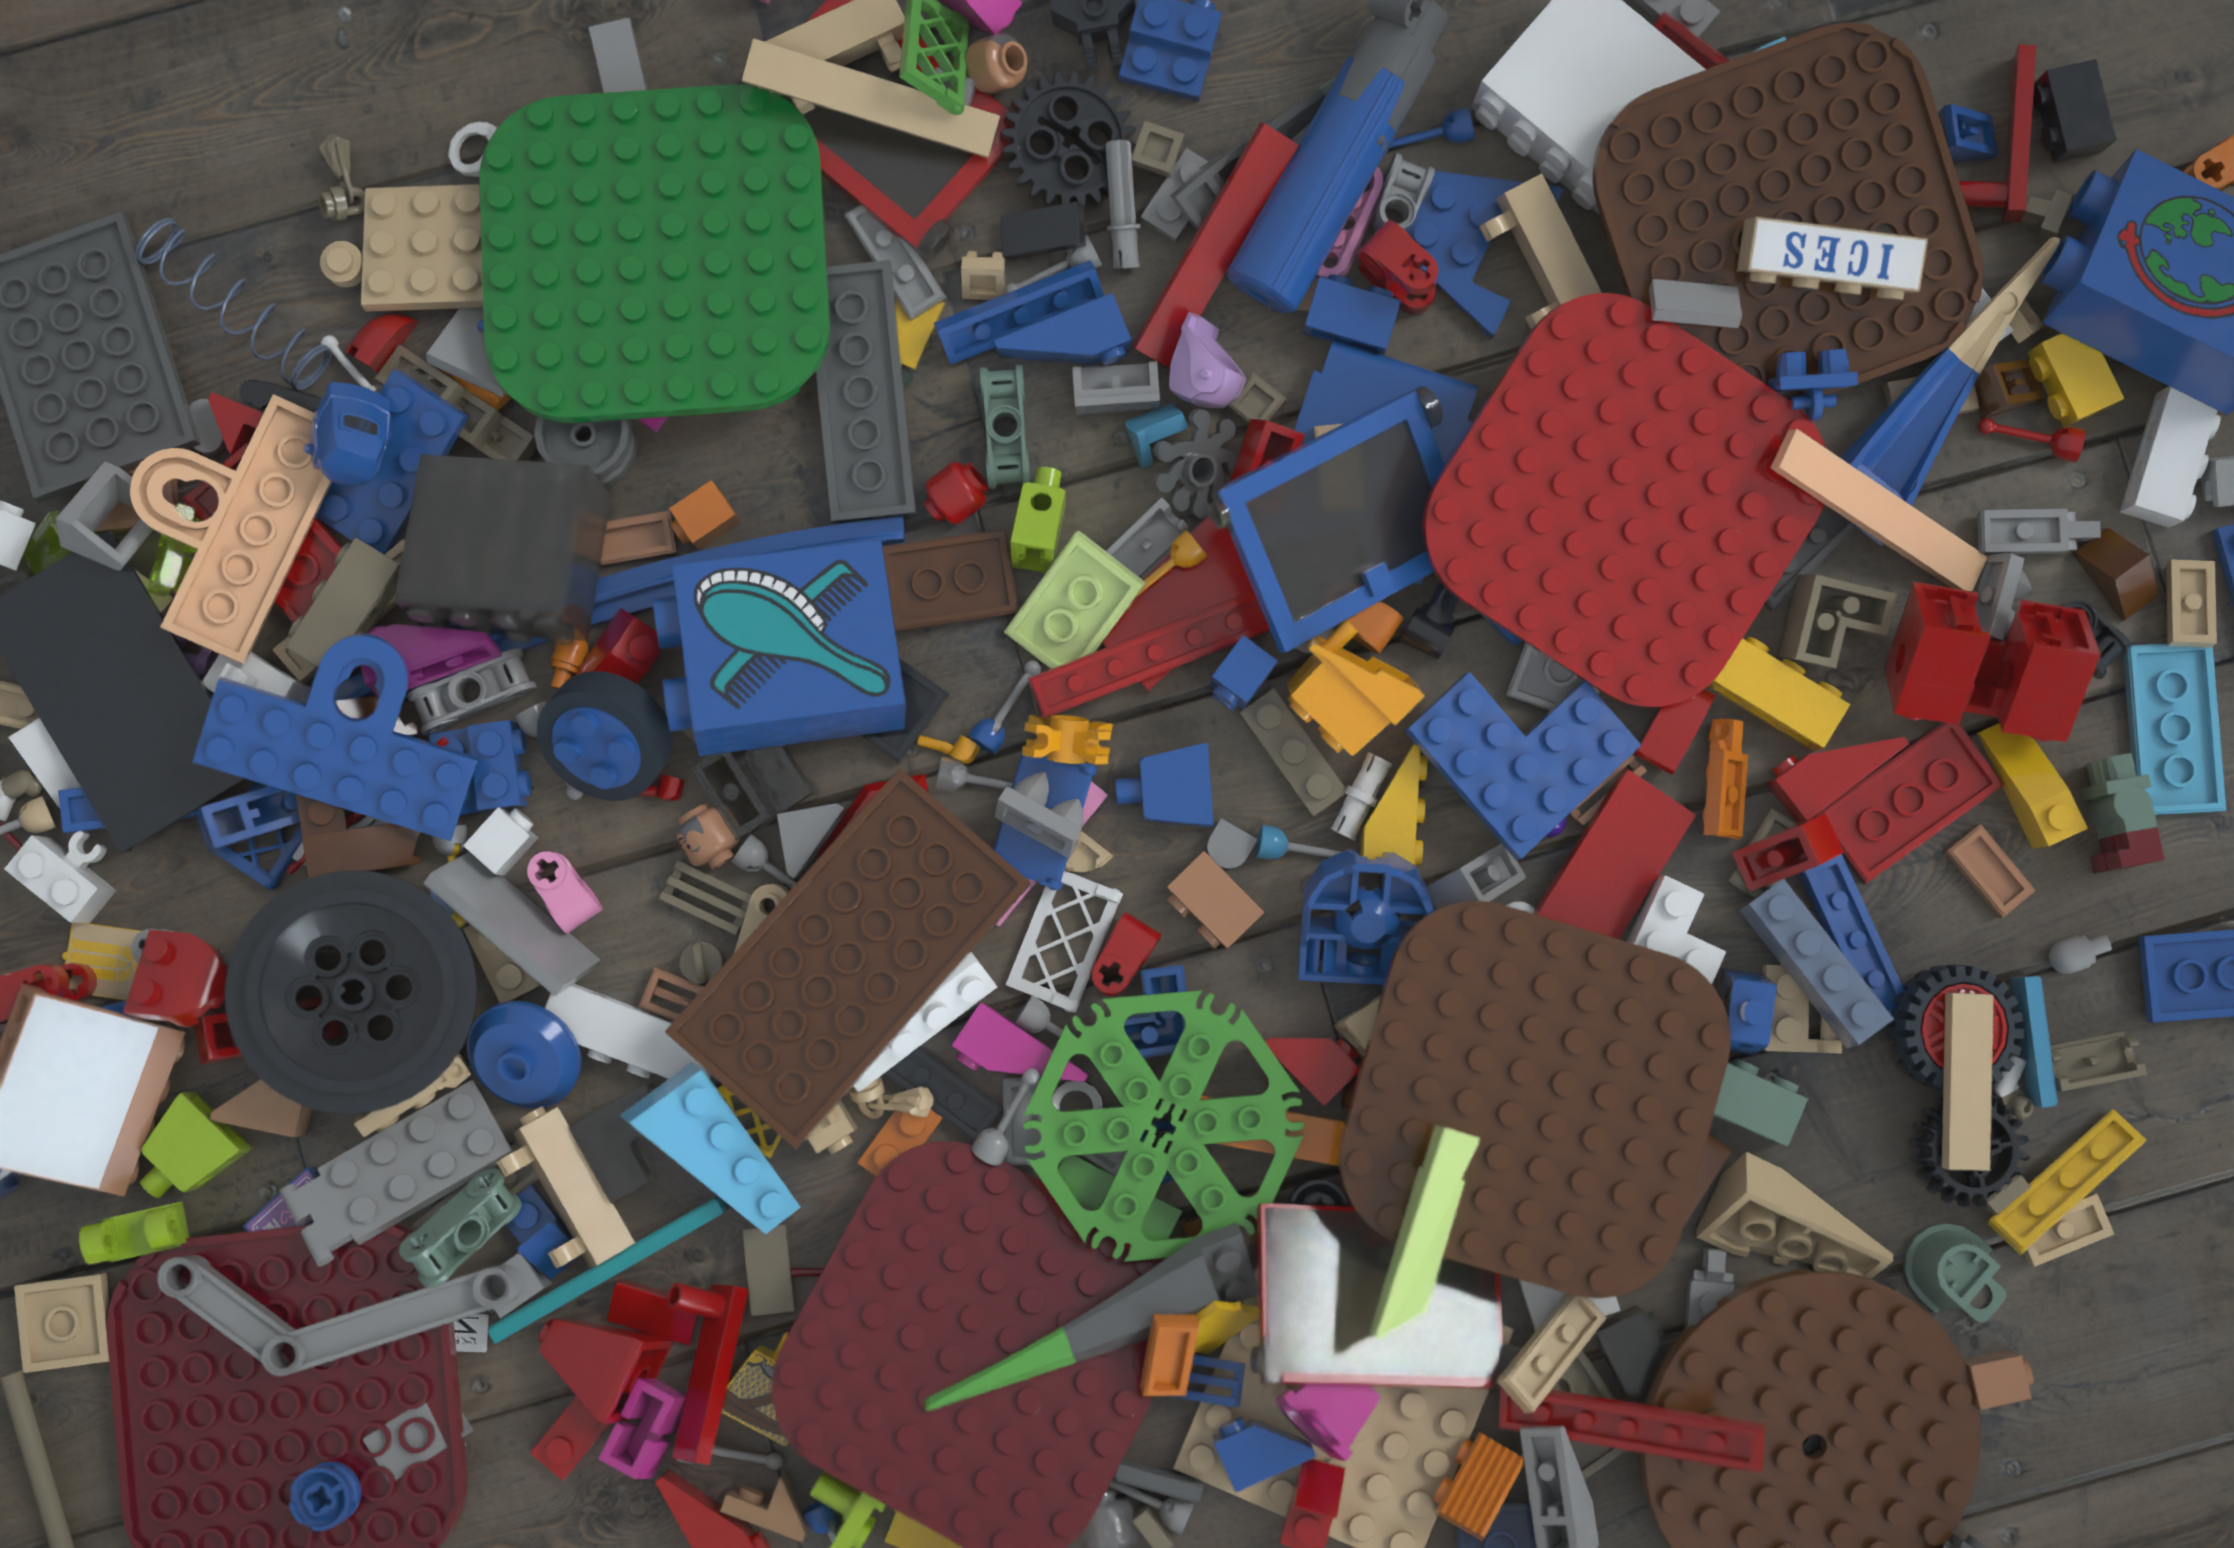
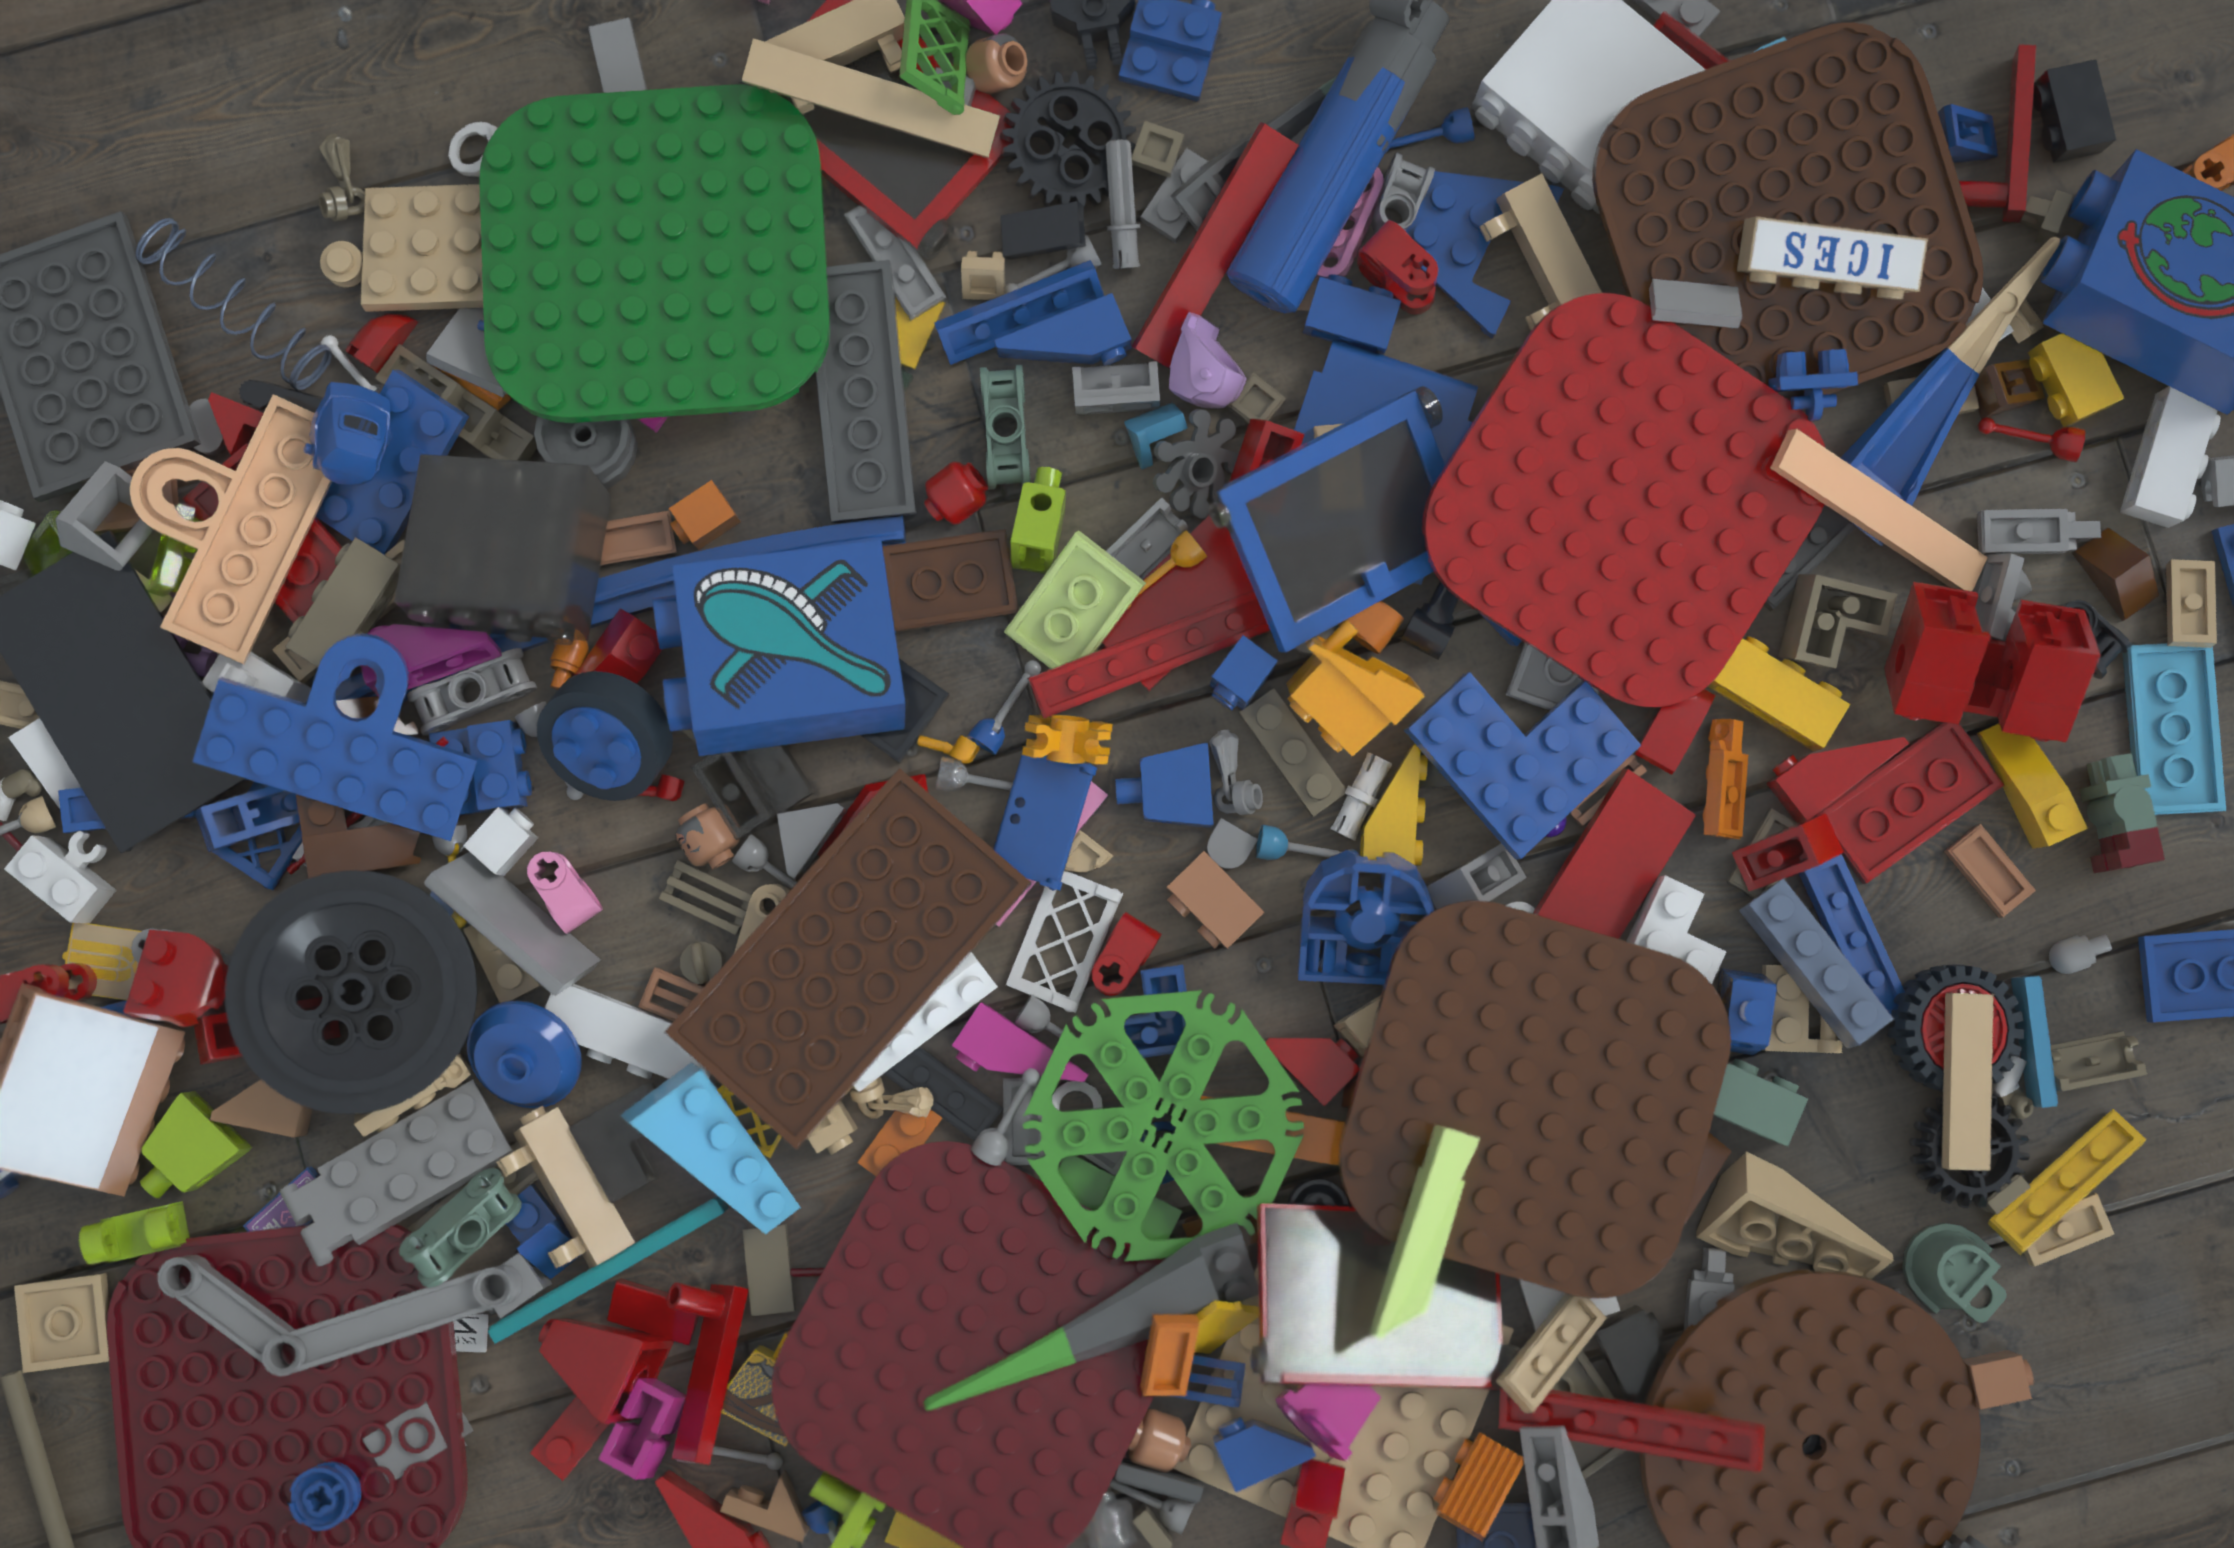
(1026, 812): light grey tile -> none
(1159, 1442): none -> nougat head
(1244, 794): none -> light grey piece

